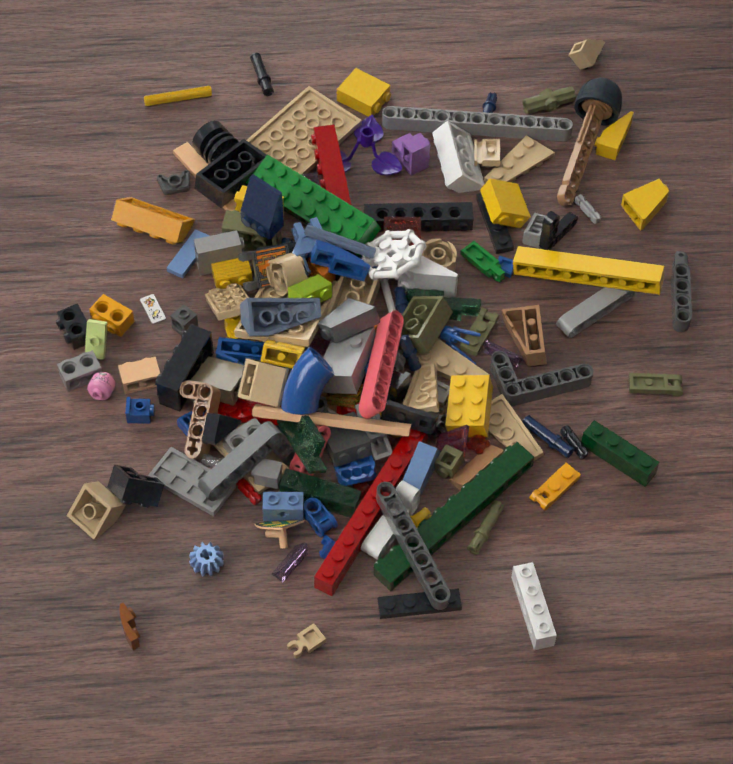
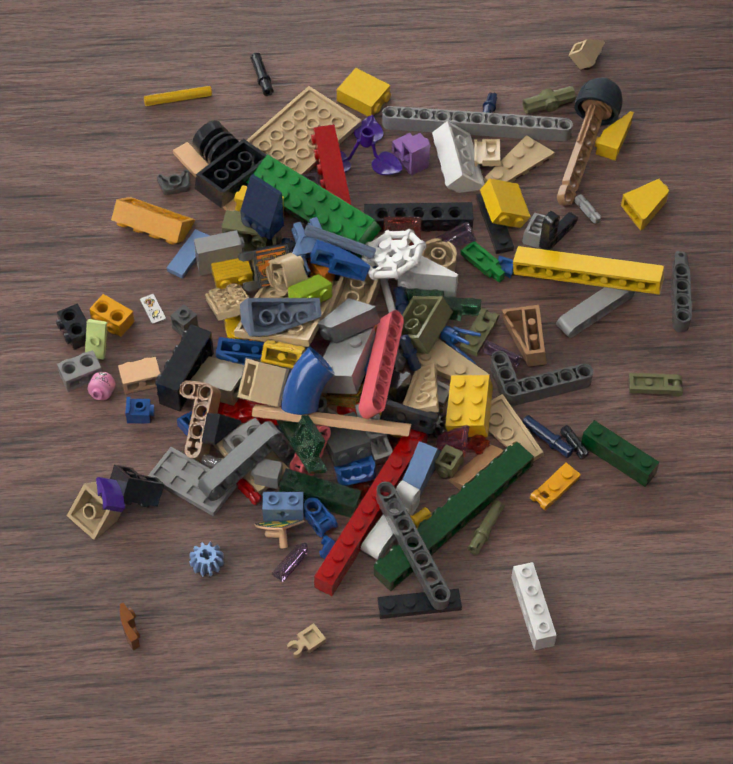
(111, 494): none -> dark purple slope
(459, 236): none -> slope

